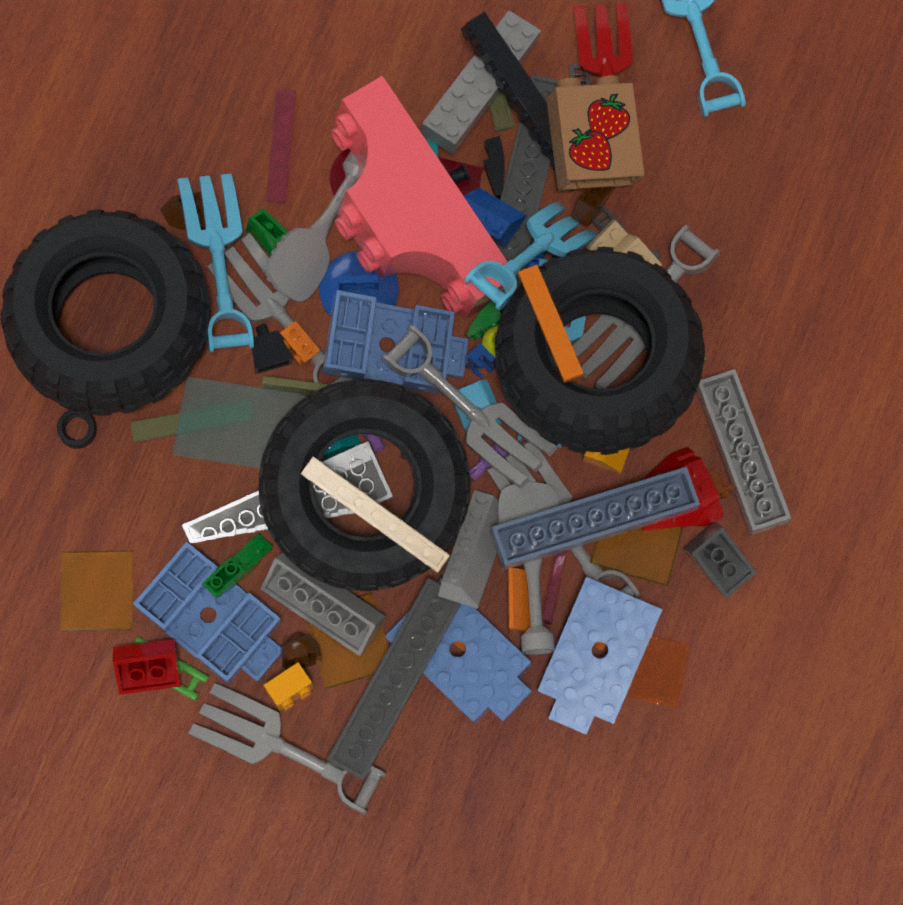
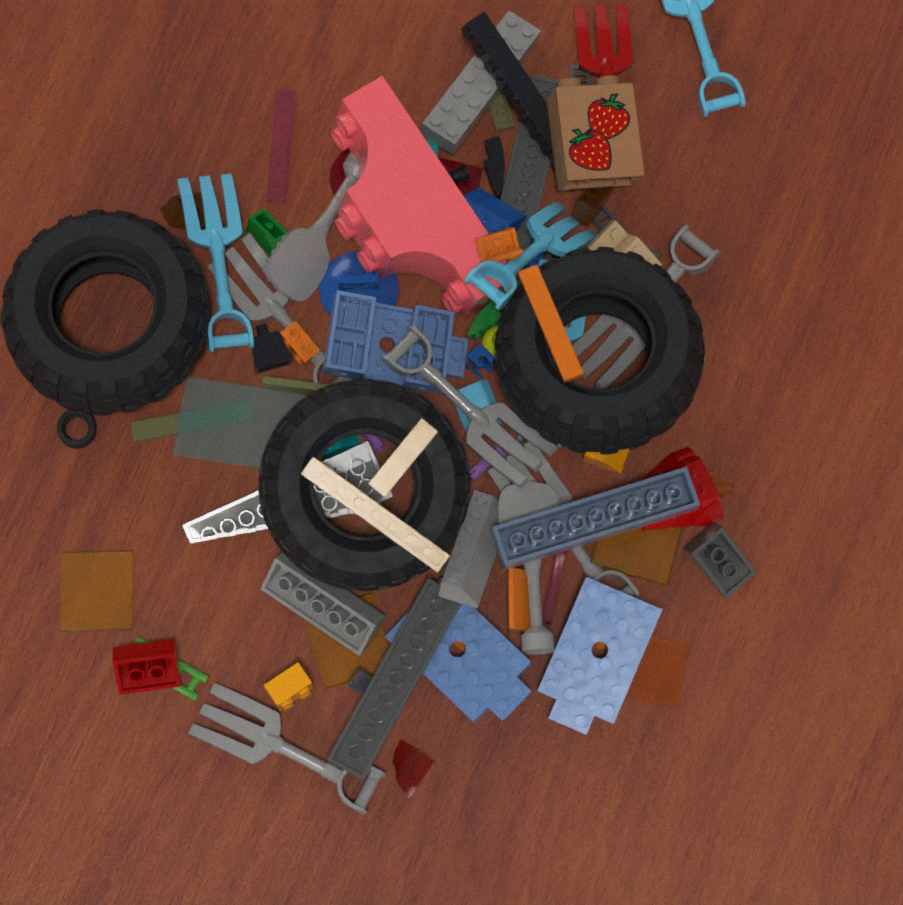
(231, 642): medium blue piece -> none
(238, 567): green slope -> none
(301, 650): reddish brown cylinder -> none
(360, 680): none -> black brick
(402, 457): none -> tan tile
(410, 767): none -> clear red brick
(498, 246): none -> orange bracket
(743, 452): light grey brick -> none

